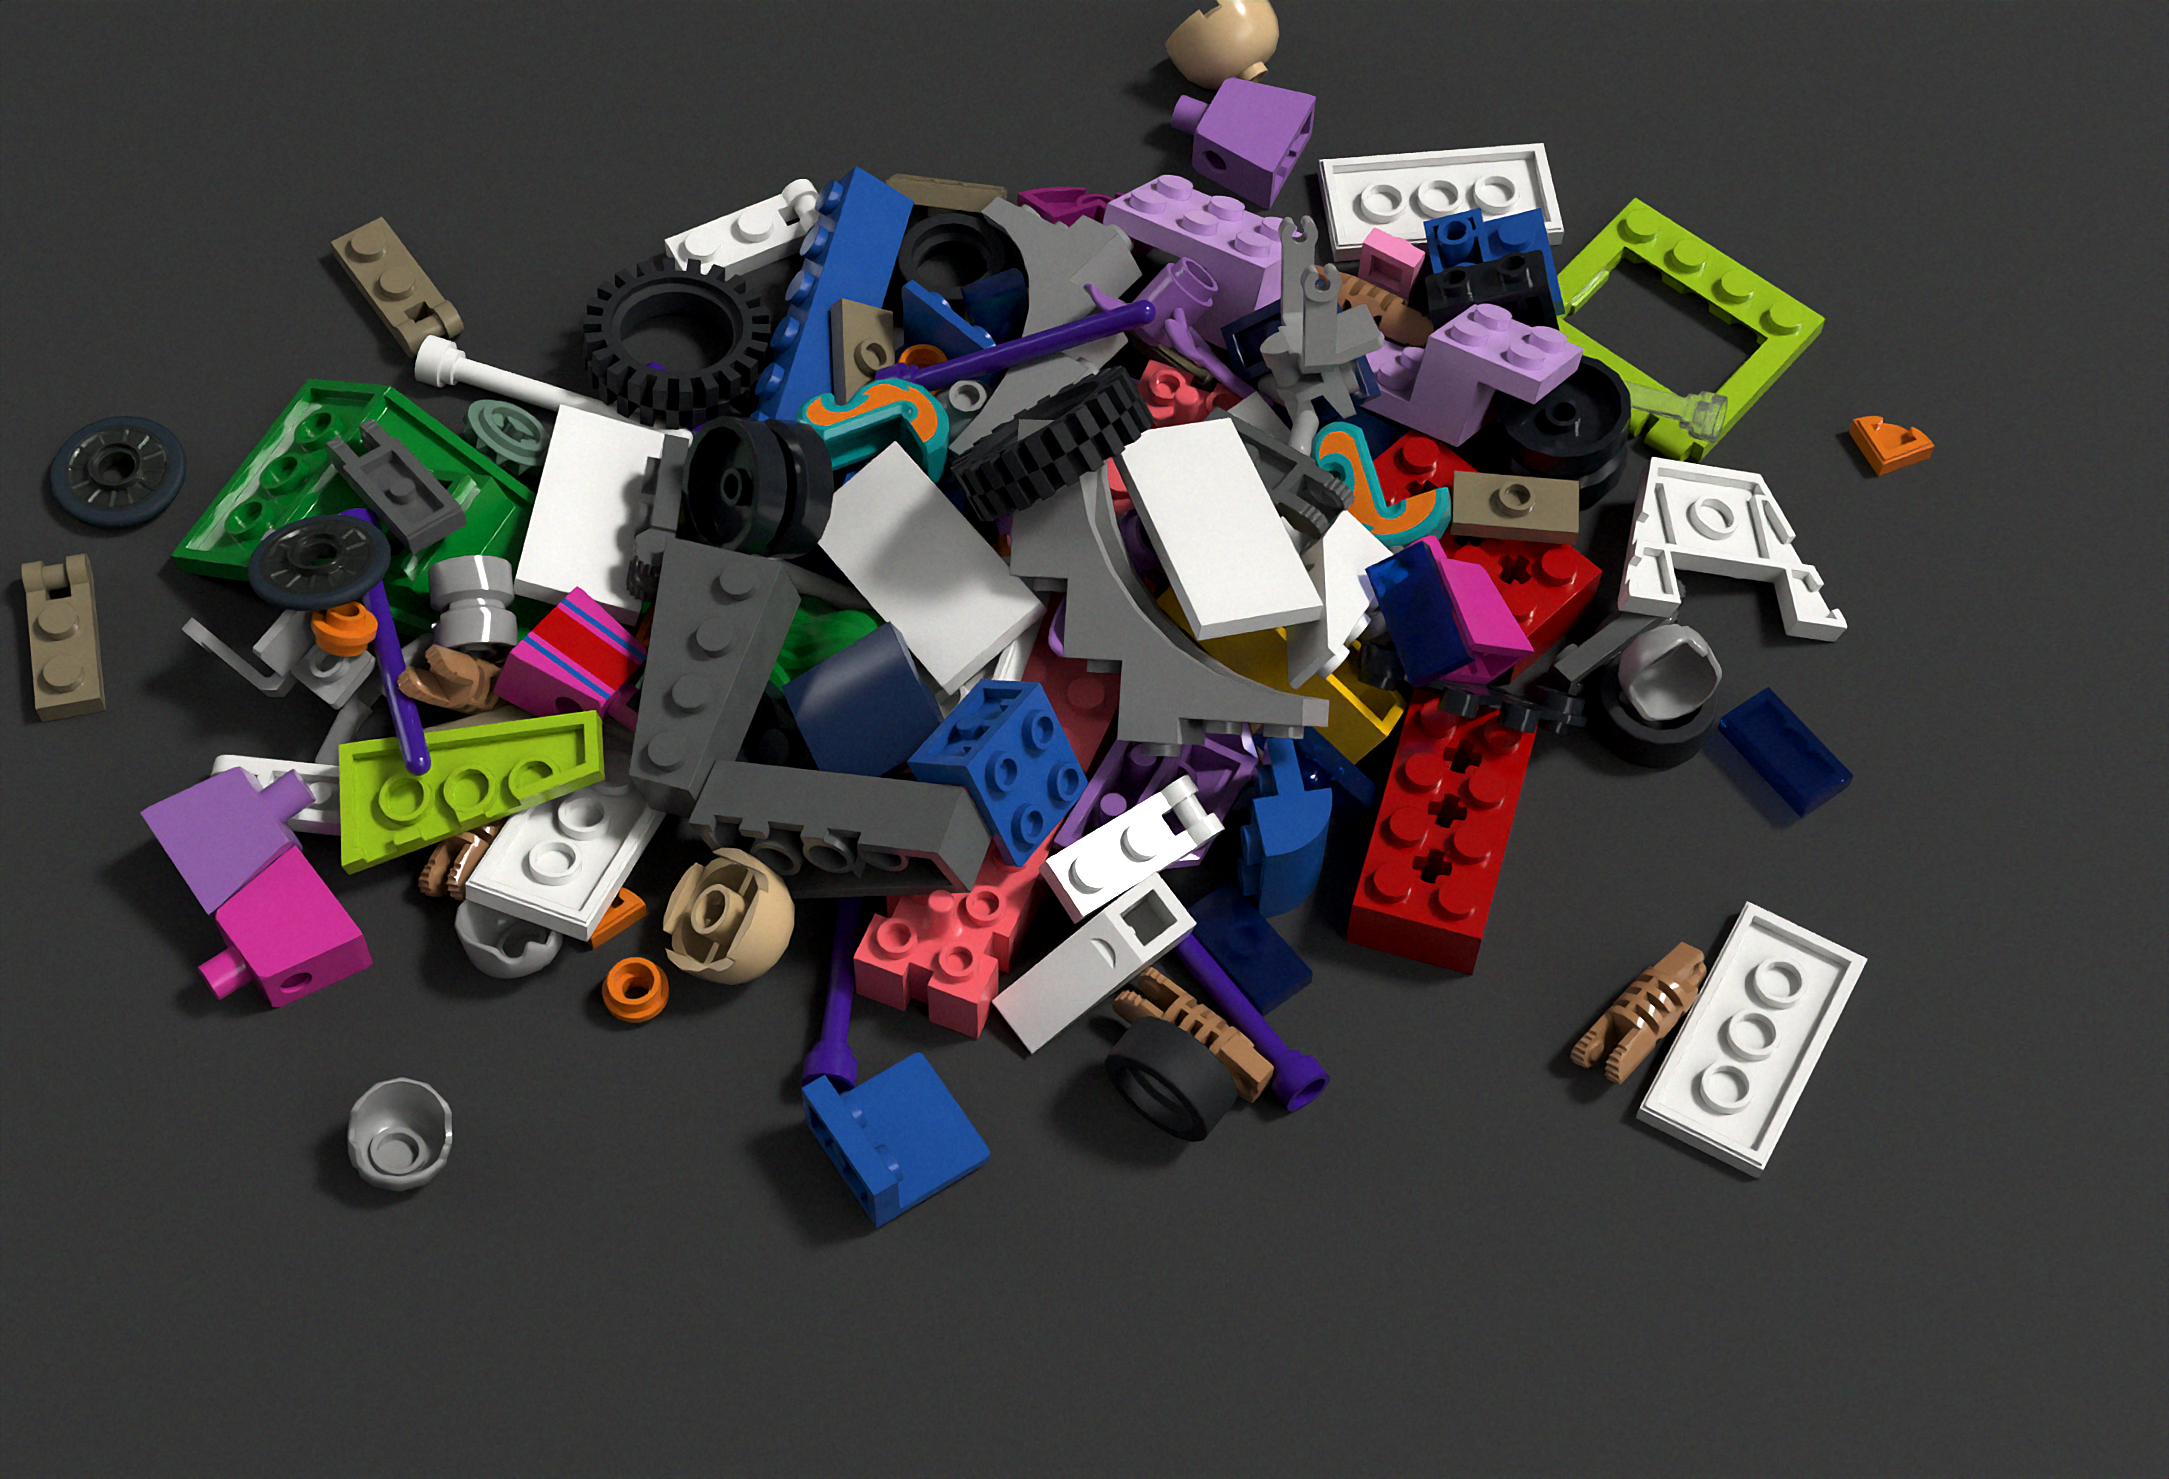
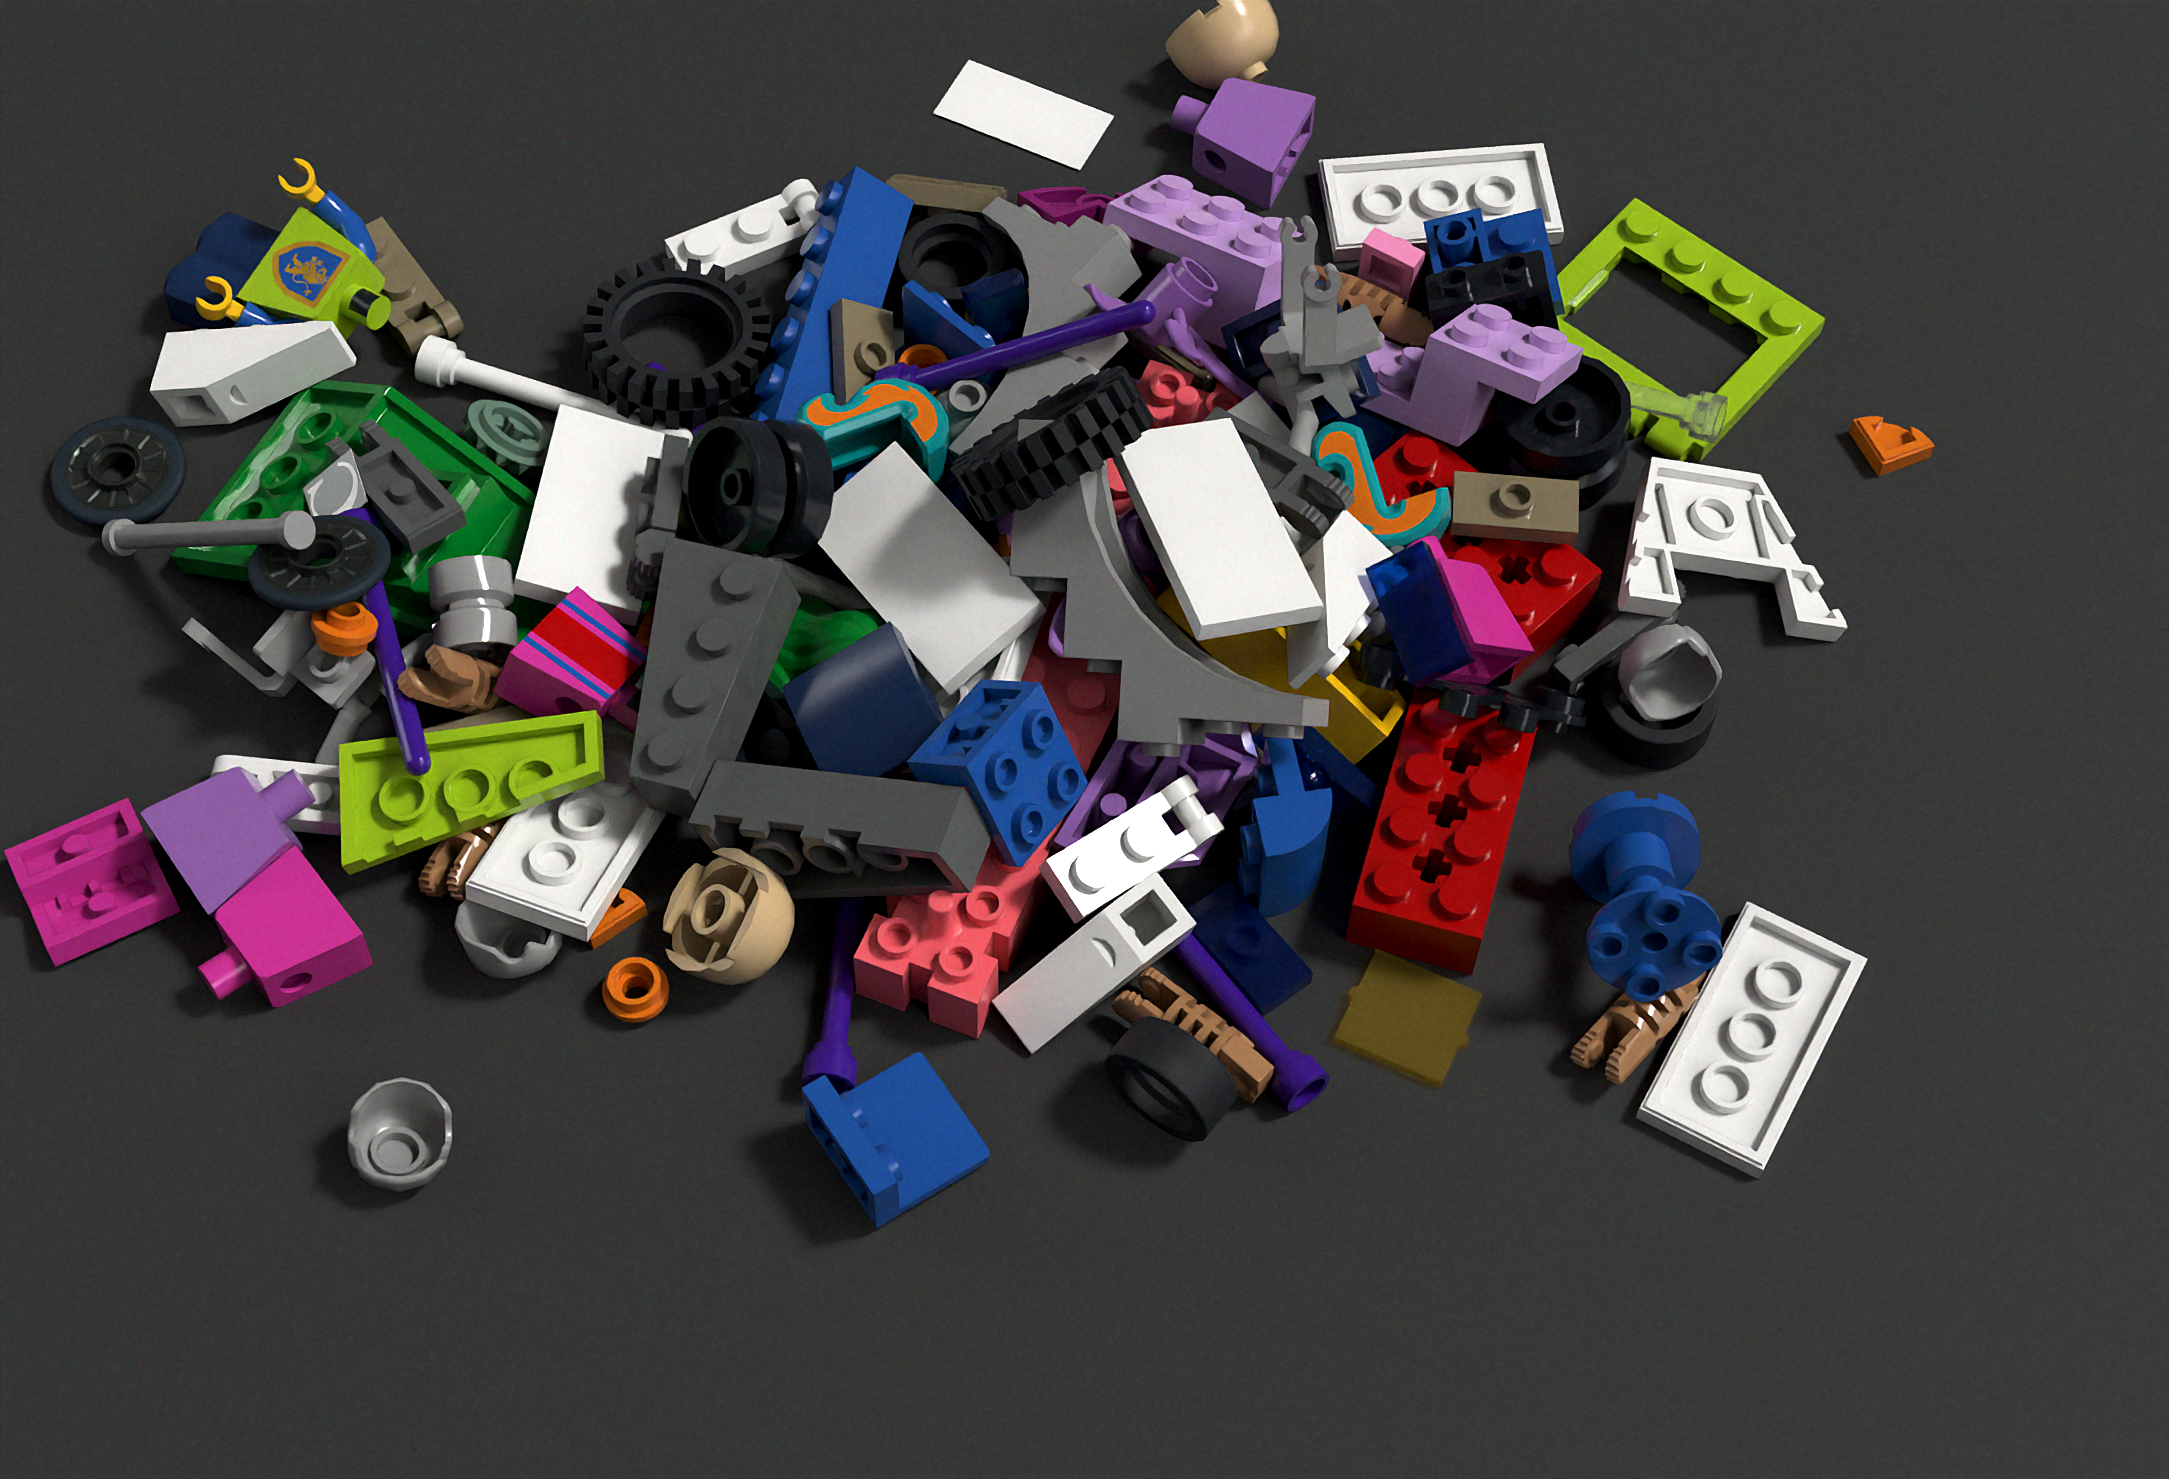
(64, 639): dark tan plate -> none
(91, 881): none -> dark pink slope
(225, 249): none -> dark blue brick
(240, 370): none -> white slope
(292, 530): none -> light grey bar
(311, 272): none -> torso
(336, 488): none -> light grey sticker
(1024, 114): none -> white sticker
(1408, 1018): none -> clear yellow piece
(1637, 863): none -> blue piece
(1785, 752): clear blue plate -> none

